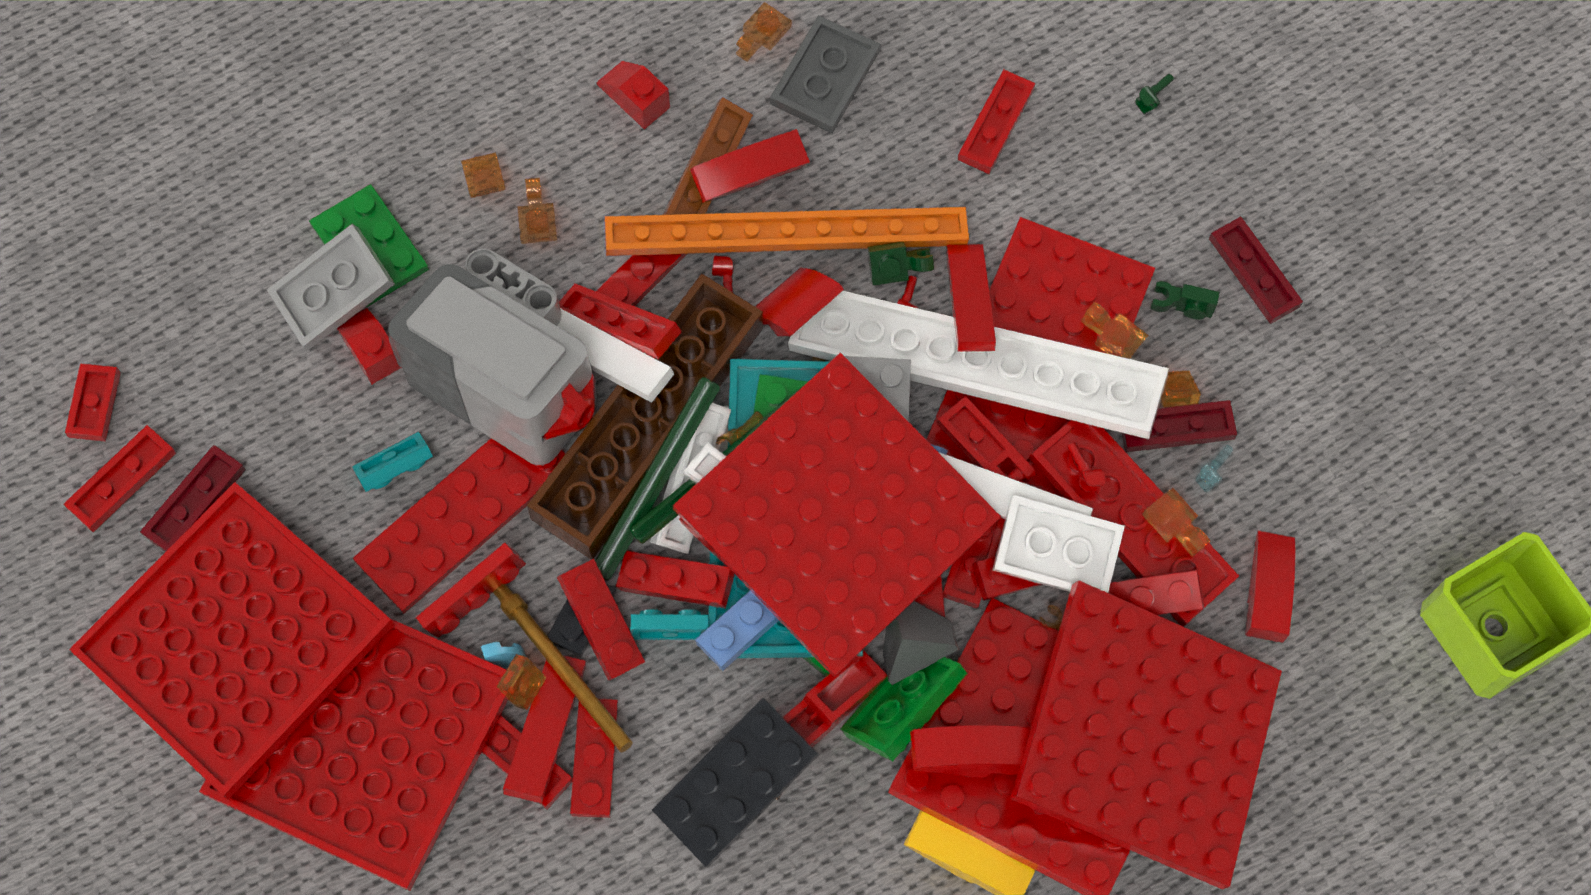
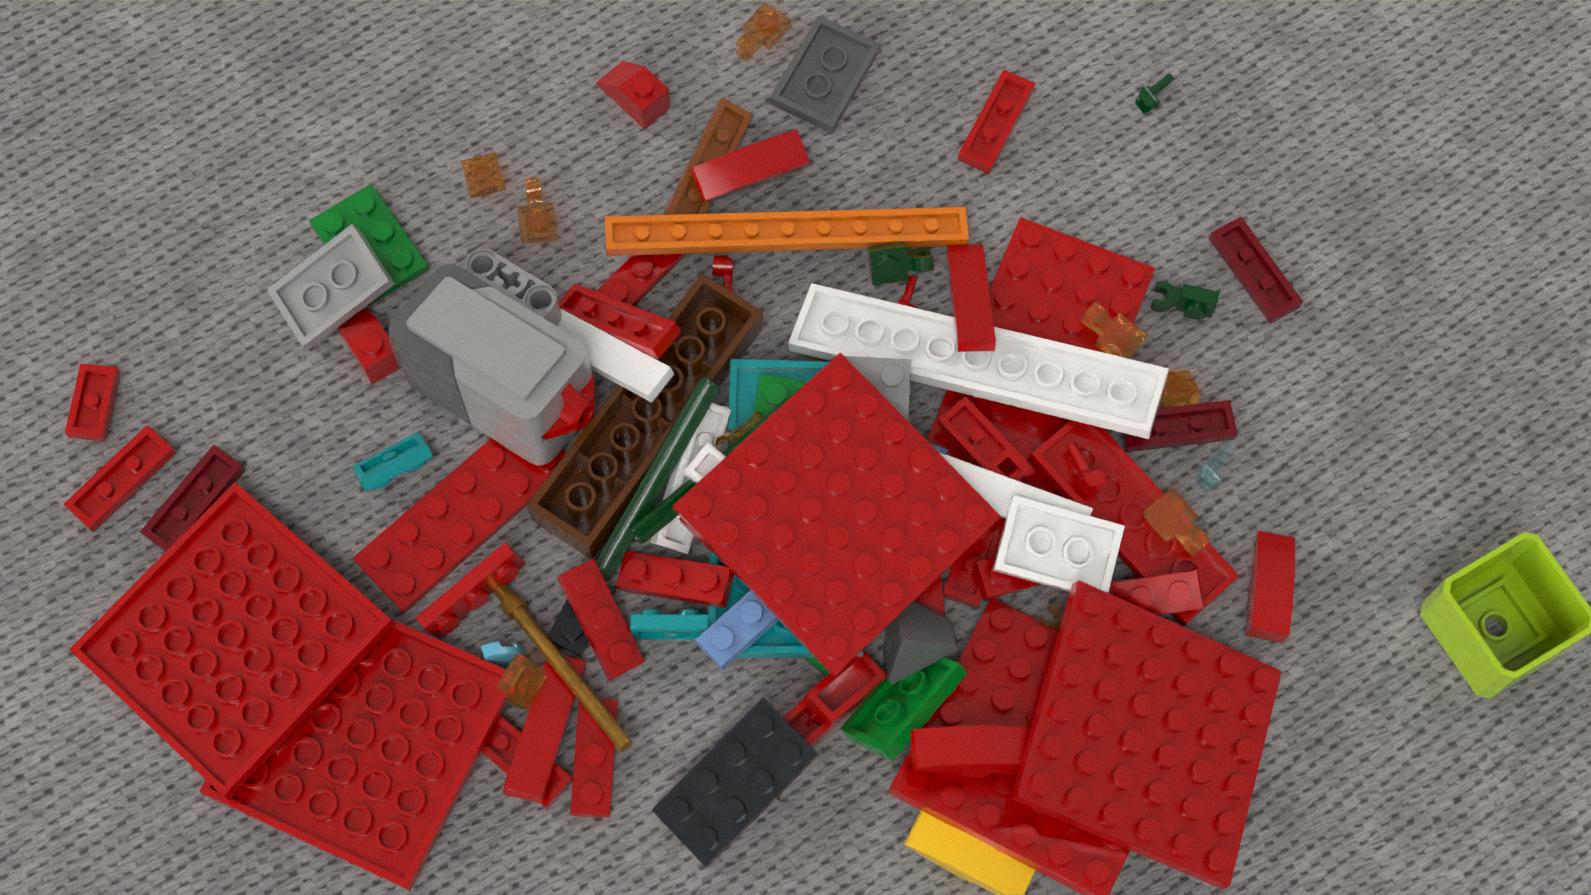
(797, 300): red slope -> none

